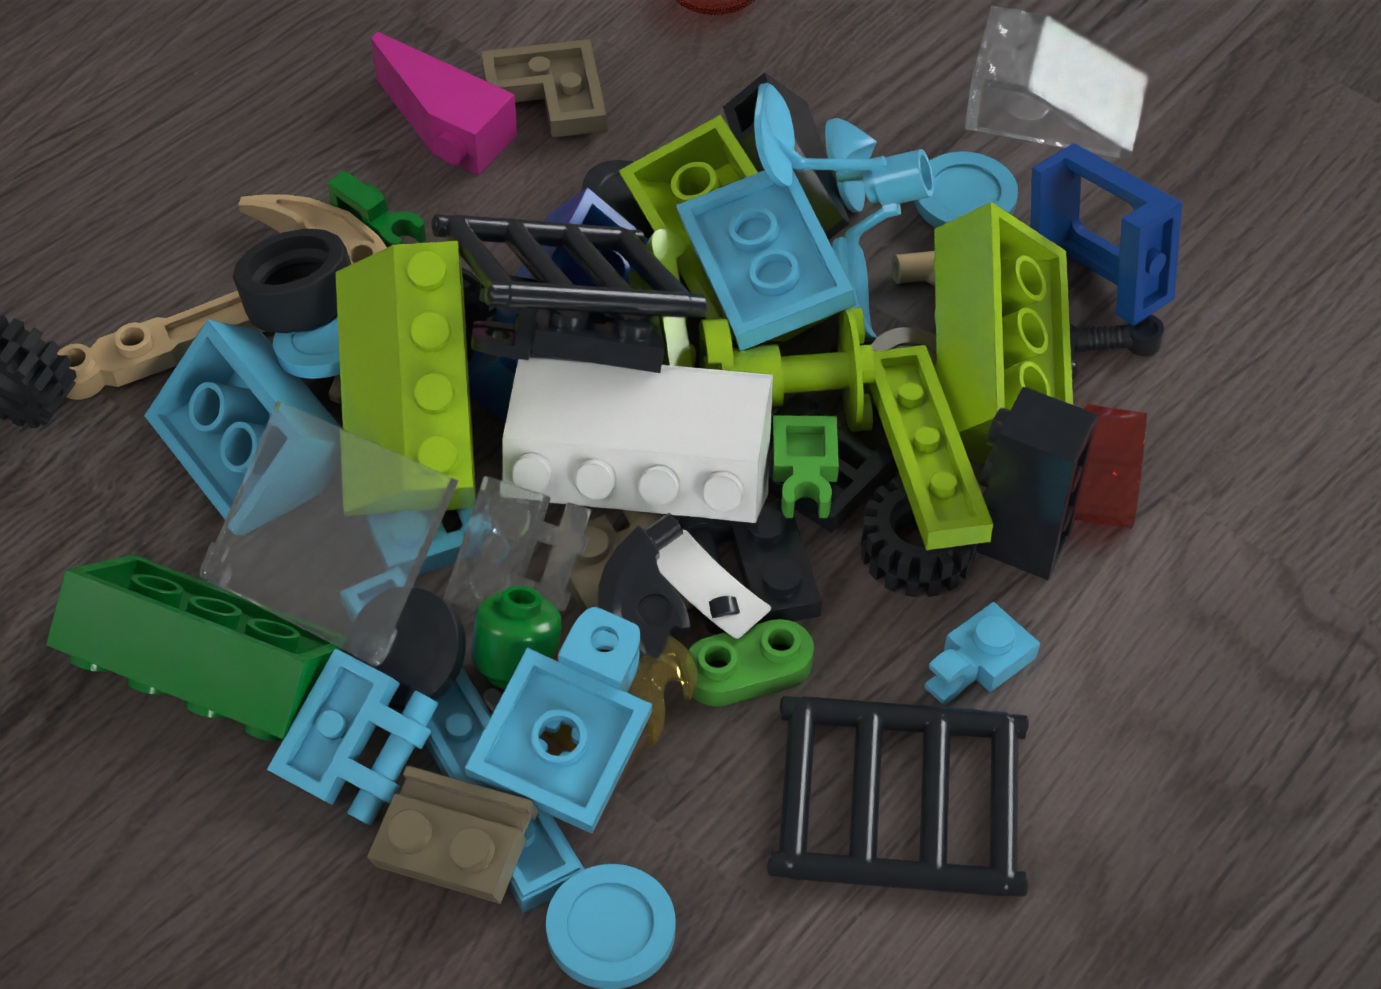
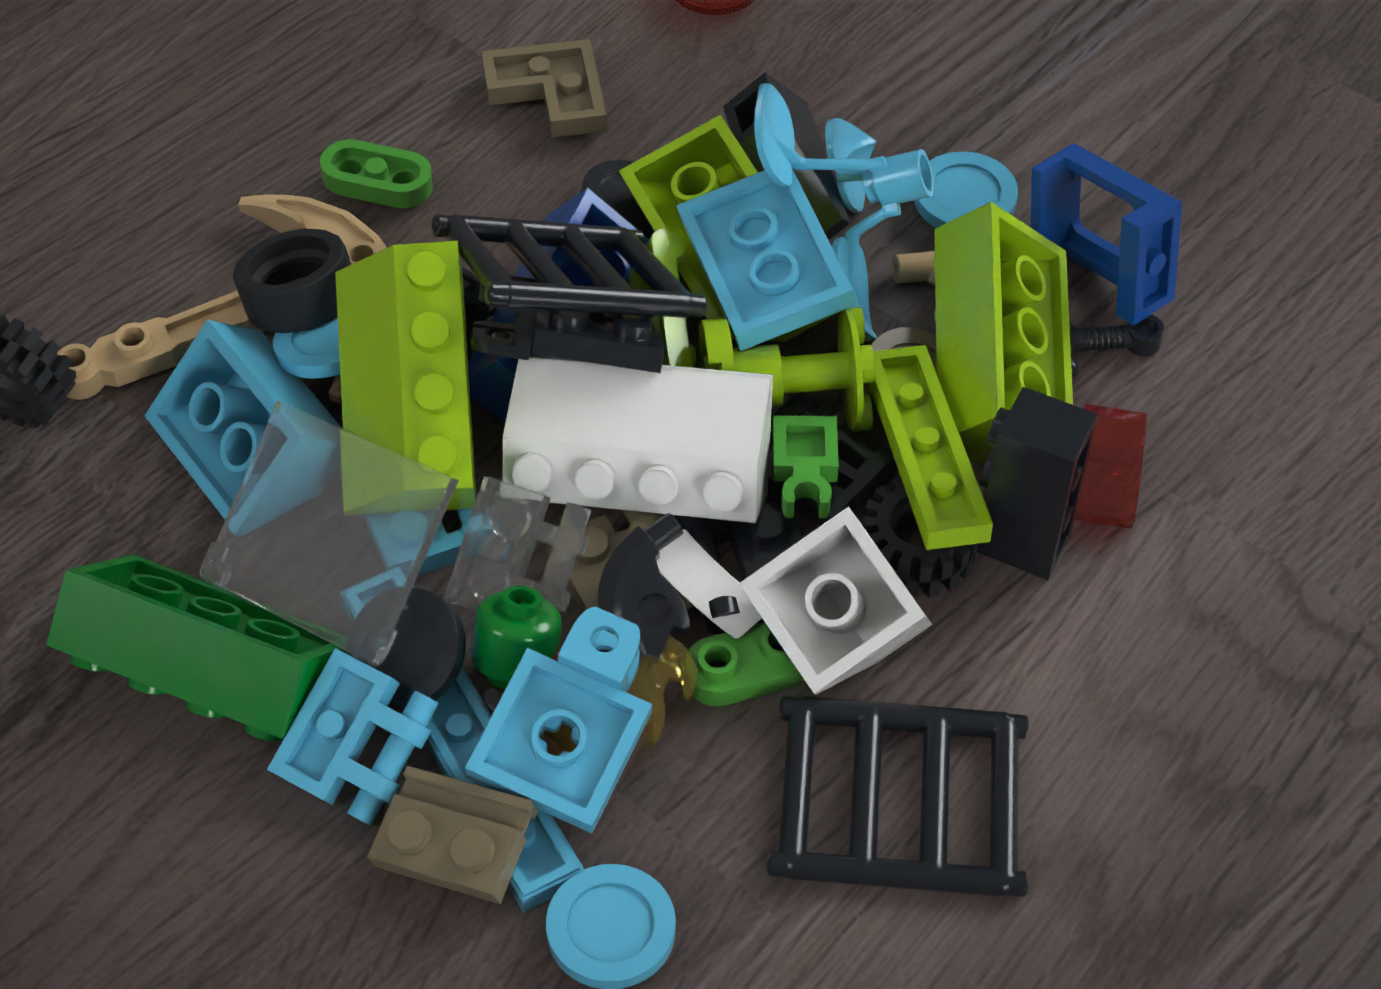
(372, 209): green plate -> none
(376, 173): none -> bright green plate
(450, 110): dark pink slope -> none
(835, 602): none -> white slope
(982, 649): medium azure plate -> none
(1052, 86): clear slope -> none

